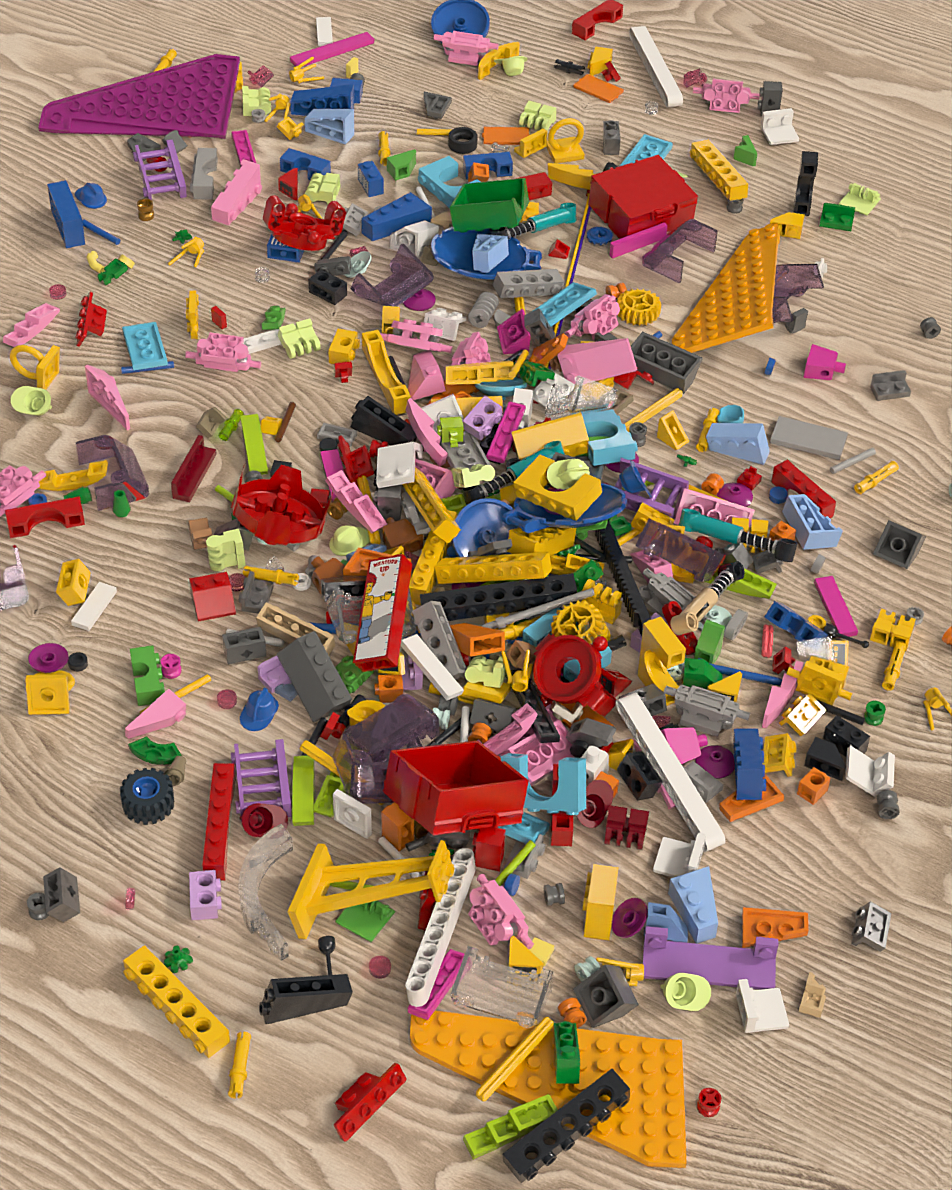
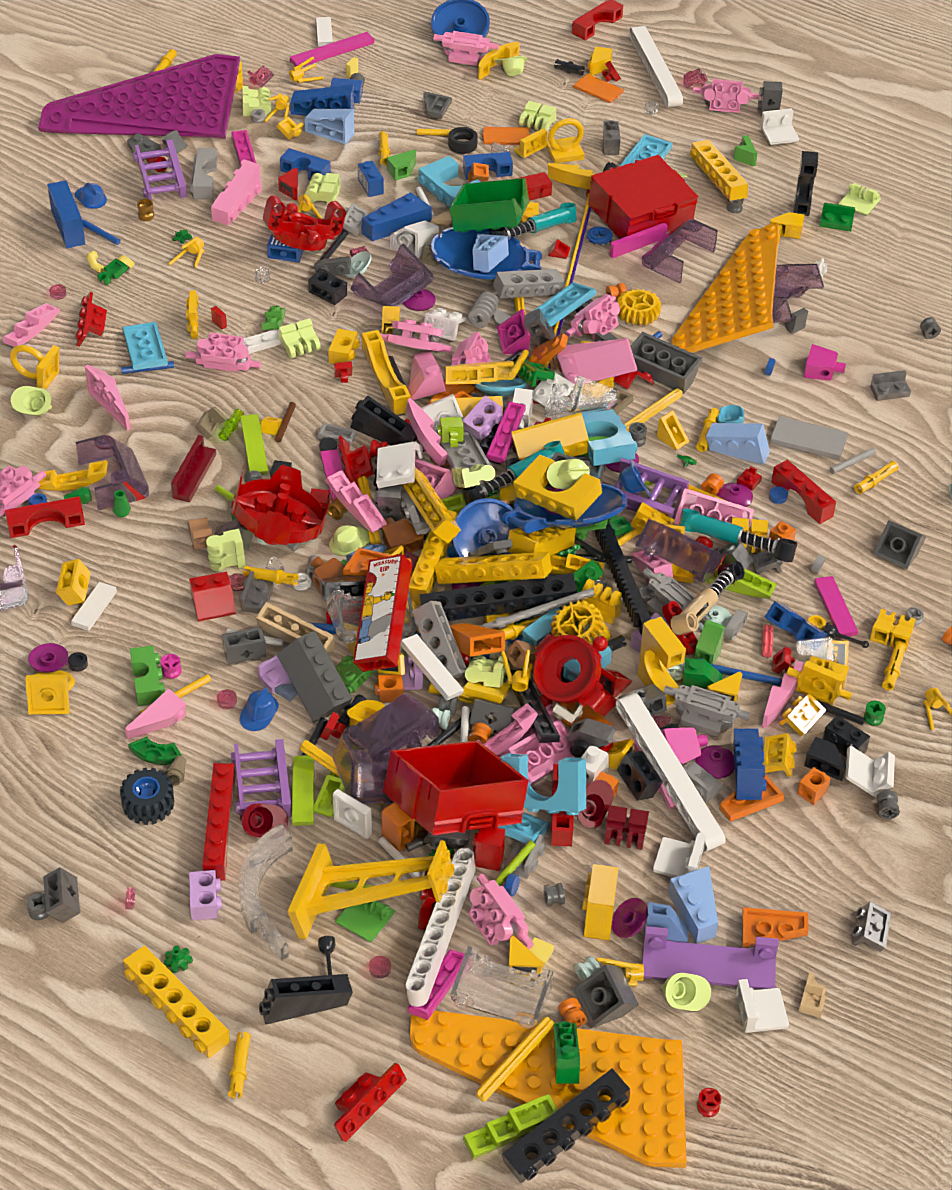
(811, 526): light blue wedge -> none

